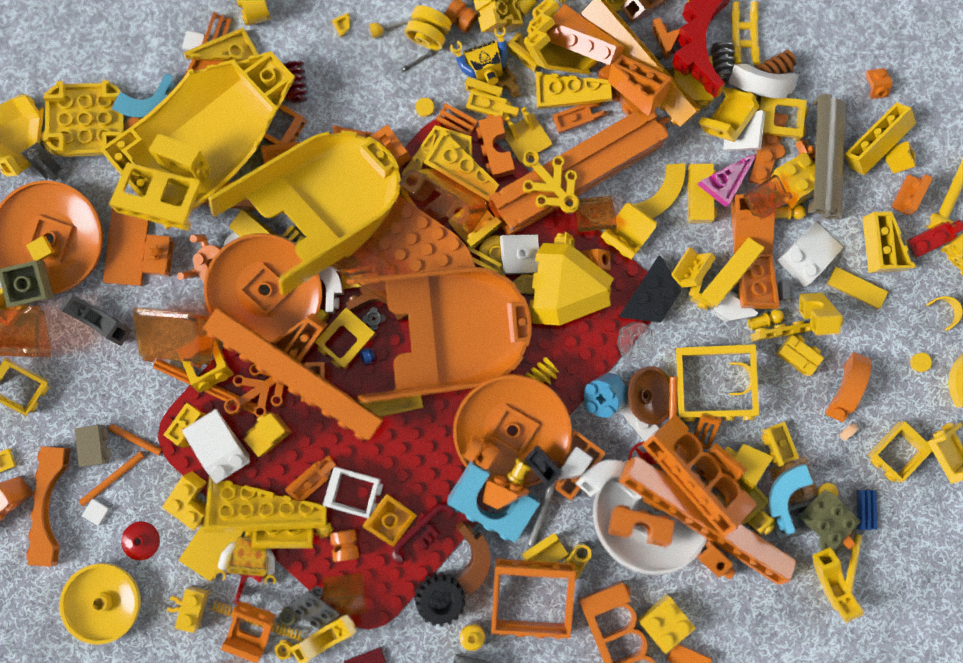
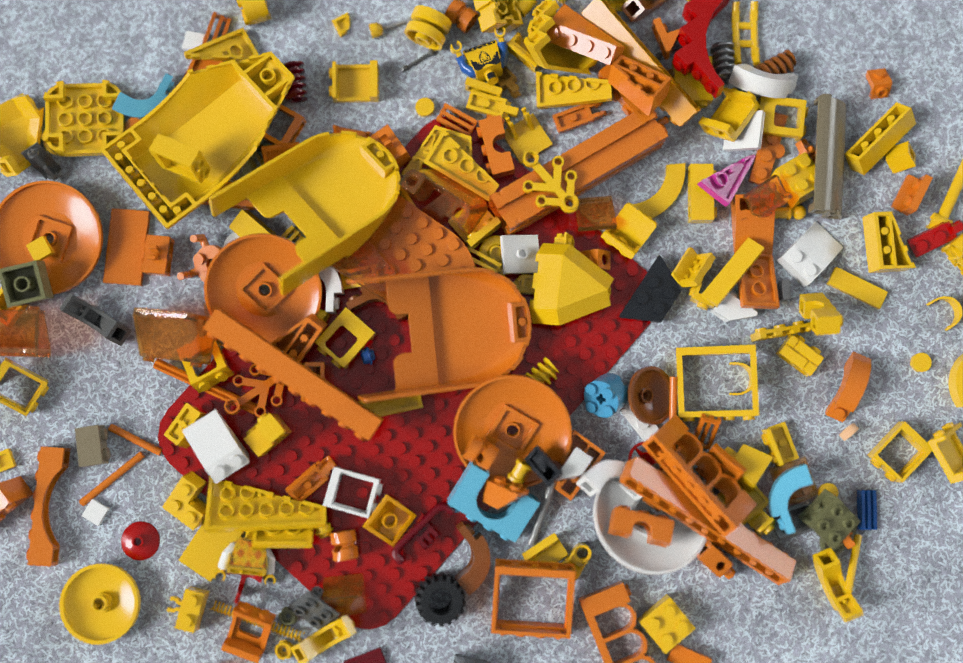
(150, 206): yellow window -> none
(354, 82): none -> yellow panel
(373, 313): flat silver plate -> none
(472, 636): yellow head -> none
(643, 348): clear plate -> none
(776, 316): yellow pin -> none

